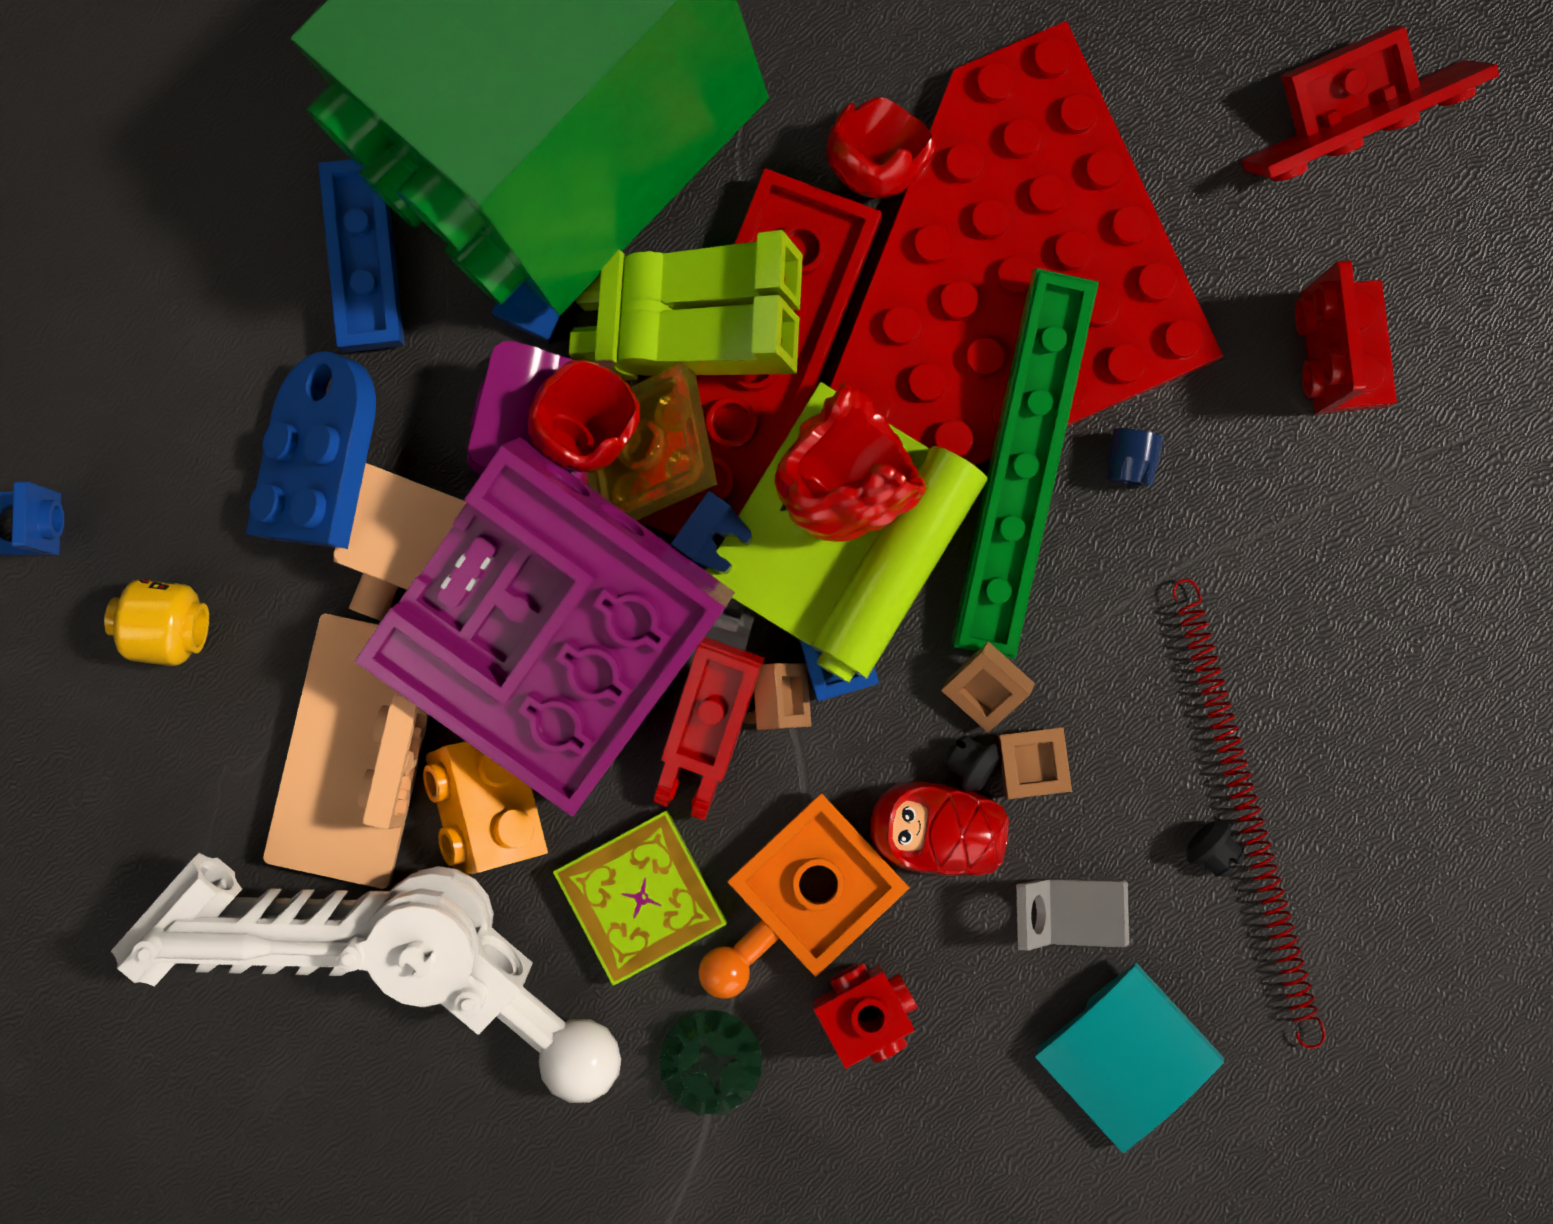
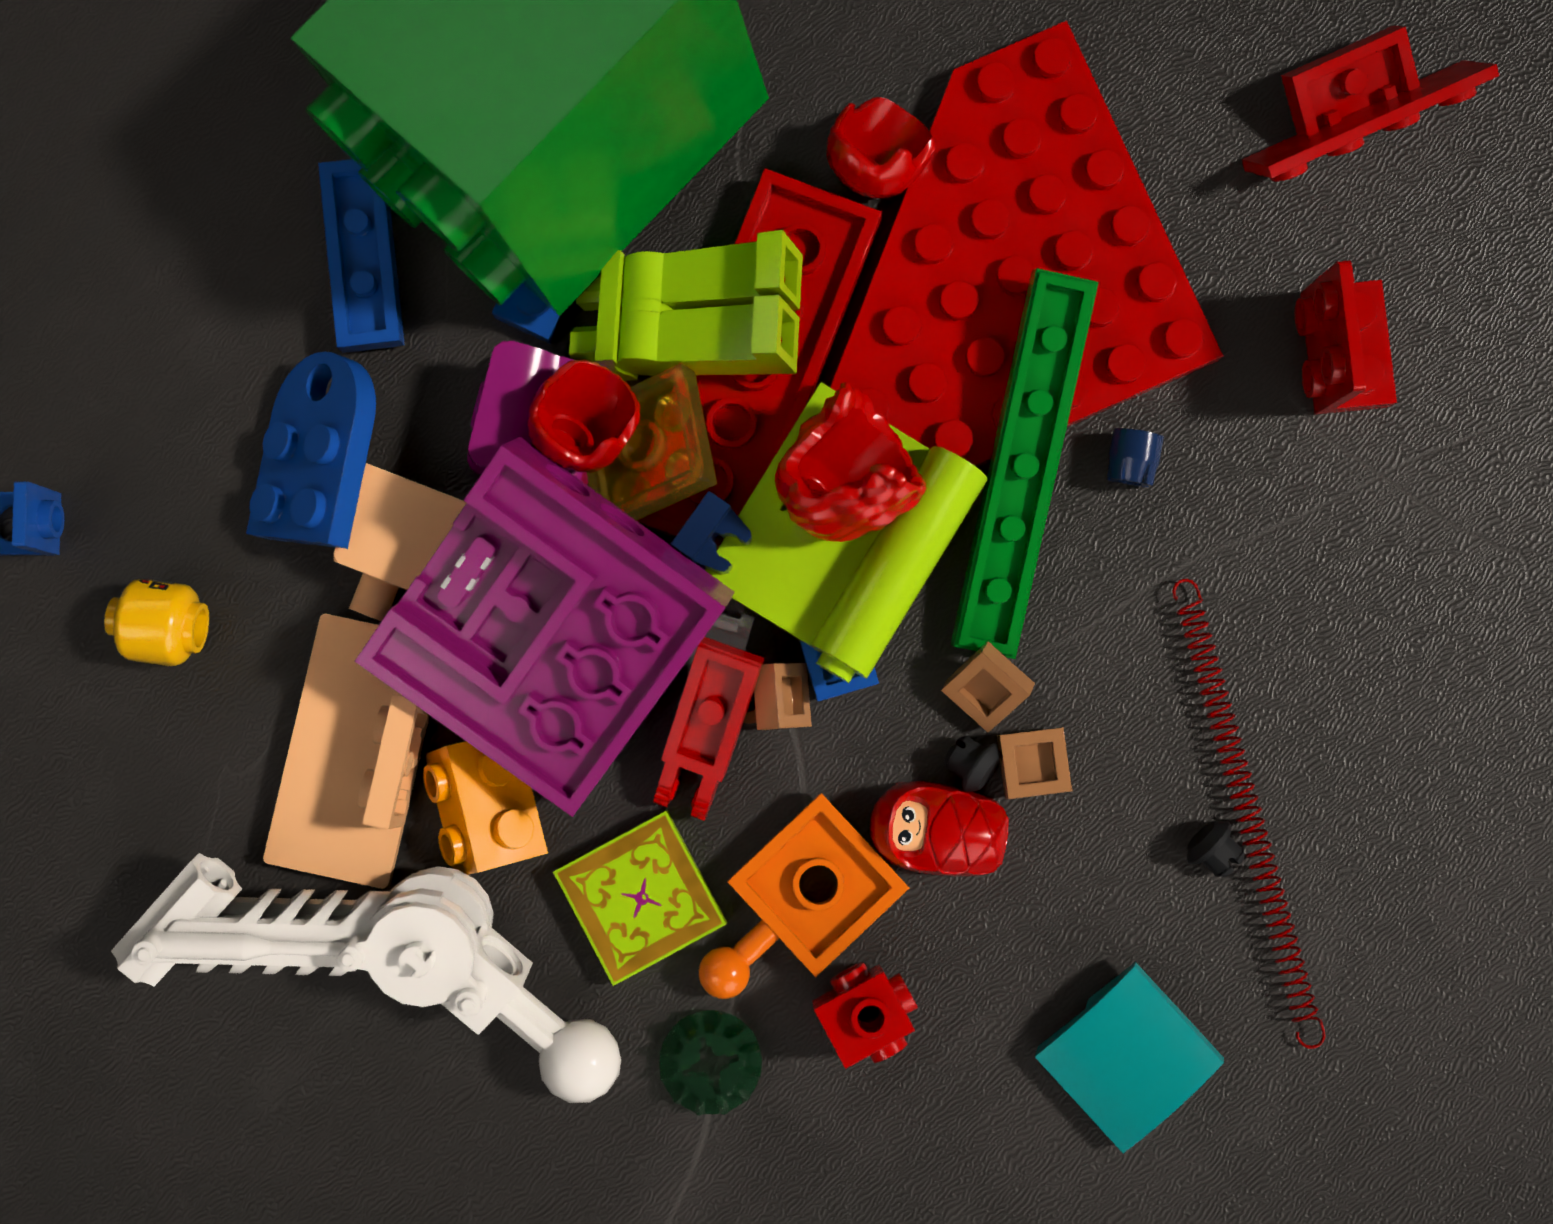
(1073, 913): light grey bracket -> none

